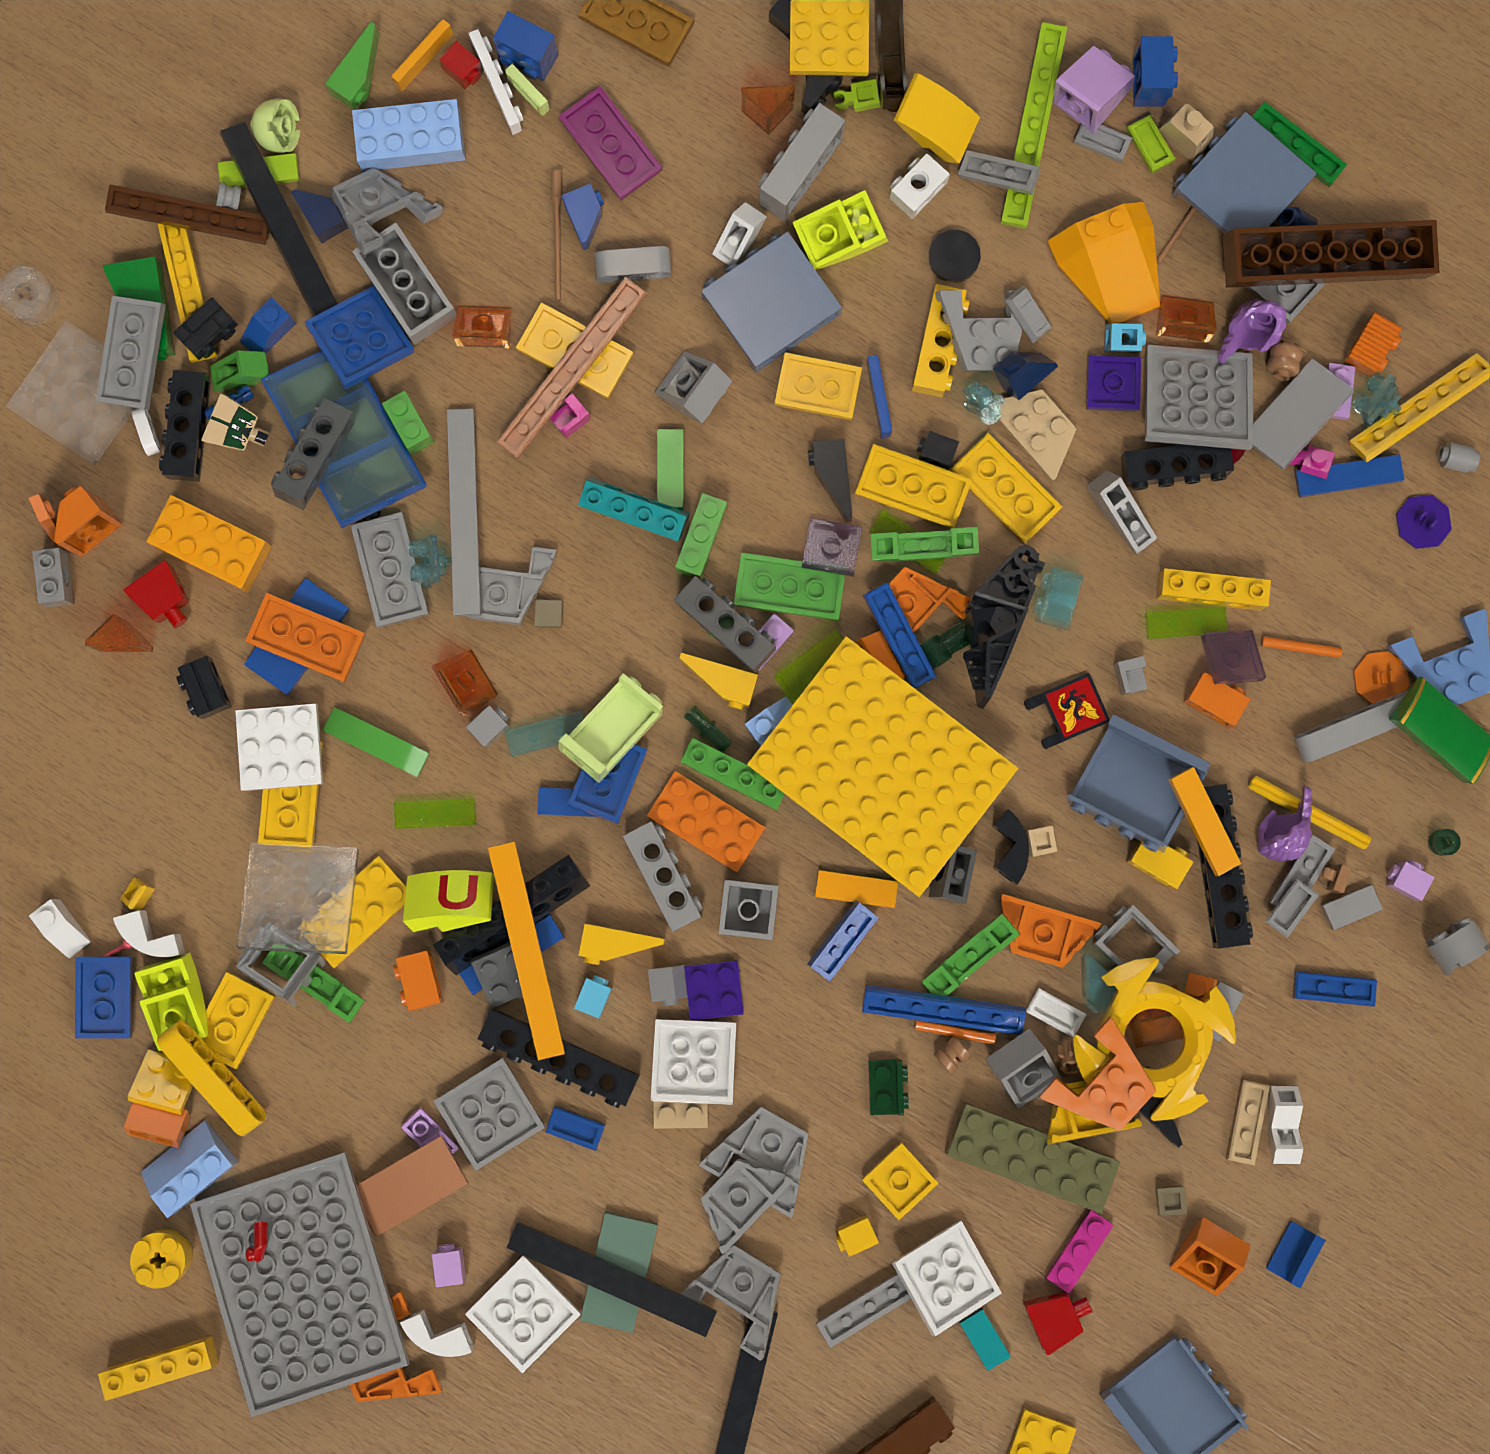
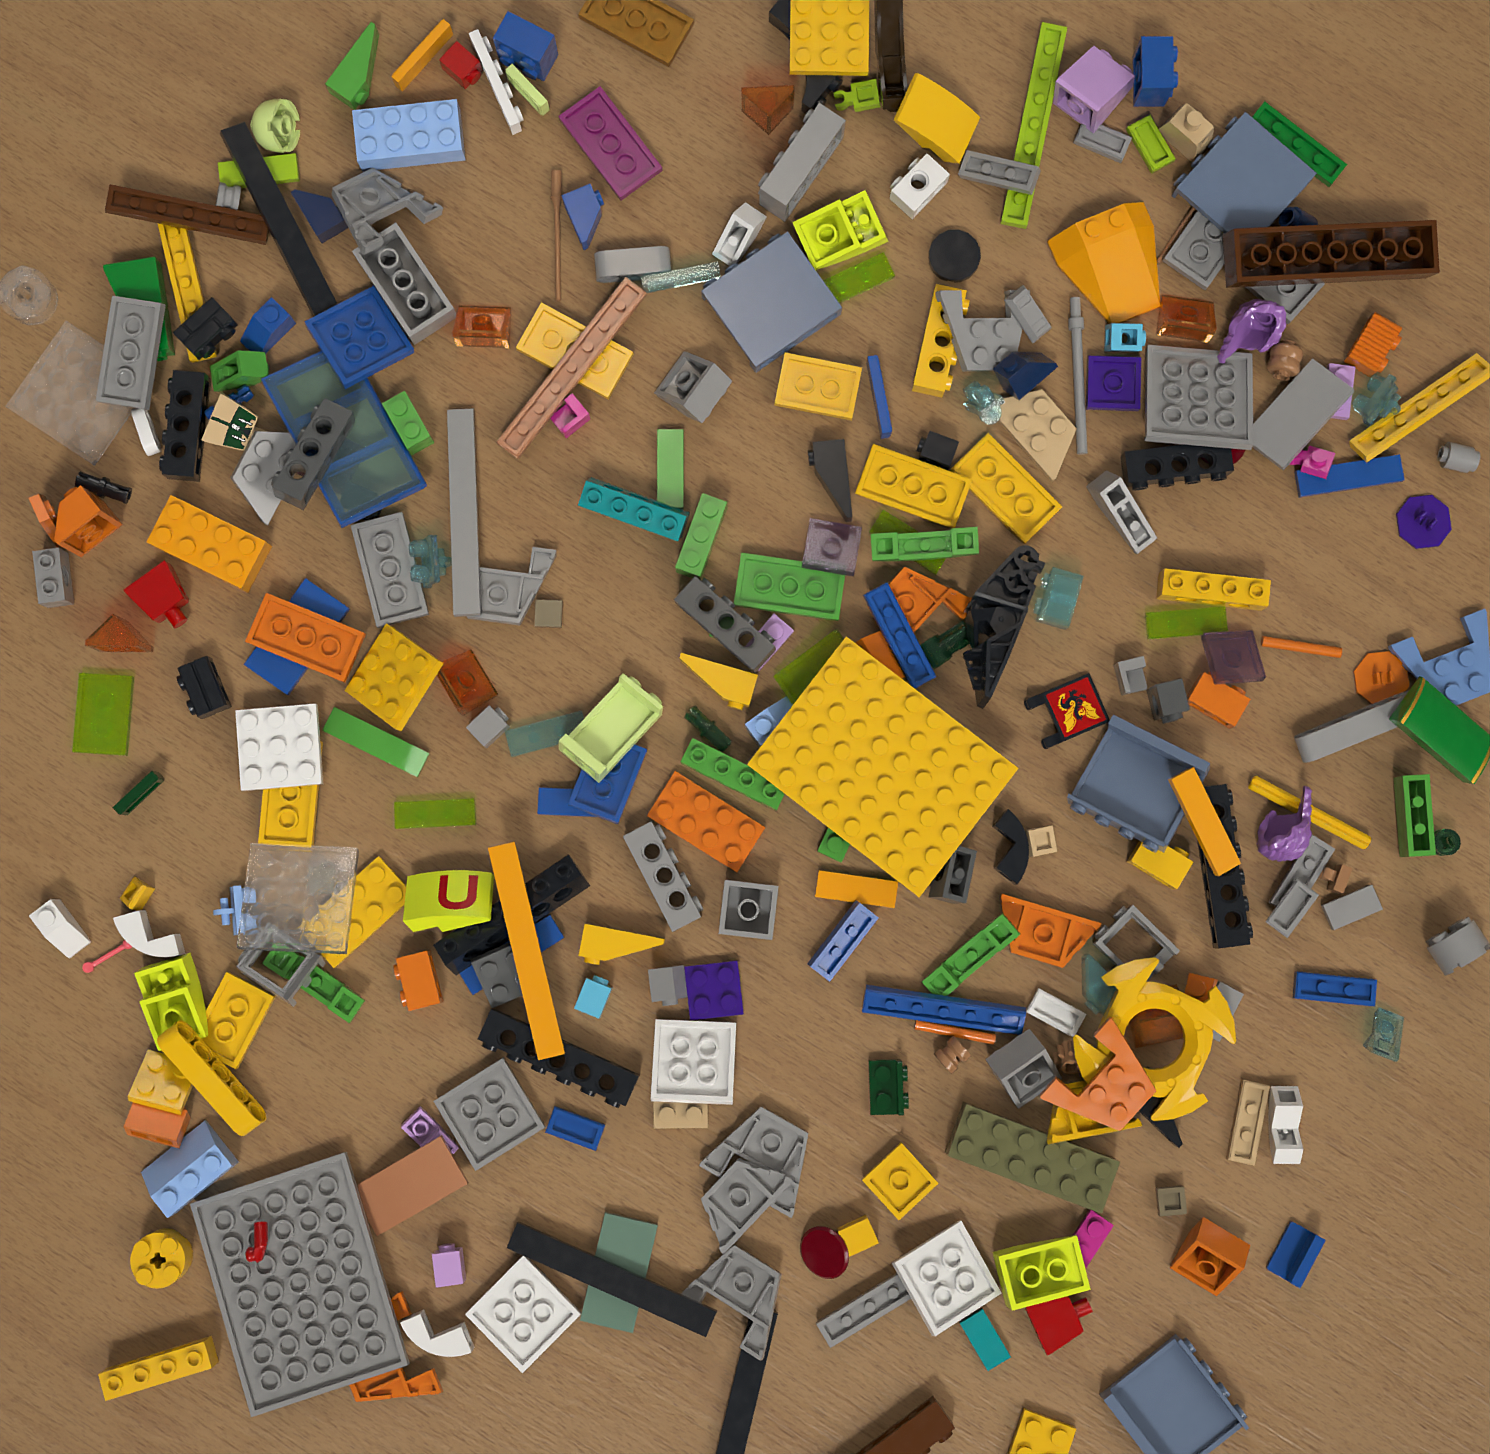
(103, 487): none -> black pin
(103, 714): none -> clear neon green tile
(103, 997): blue plate -> none
(139, 793): none -> dark green tile
(236, 898): none -> light blue hips
(257, 468): none -> light grey wing
(393, 677): none -> yellow plate
(680, 277): none -> clear light blue tile
(824, 1252): none -> dark red piece
(833, 846): none -> bright green plate
(860, 278): none -> clear neon green tile
(1041, 1271): none -> neon yellow slope
(1076, 325): none -> light grey bar
(1168, 701): none -> dark grey brick
(1198, 252): none -> light grey plate
(1385, 1035): none -> clear light blue slope
(1409, 880): lavender brick -> none
(1414, 815): none -> bright green brick

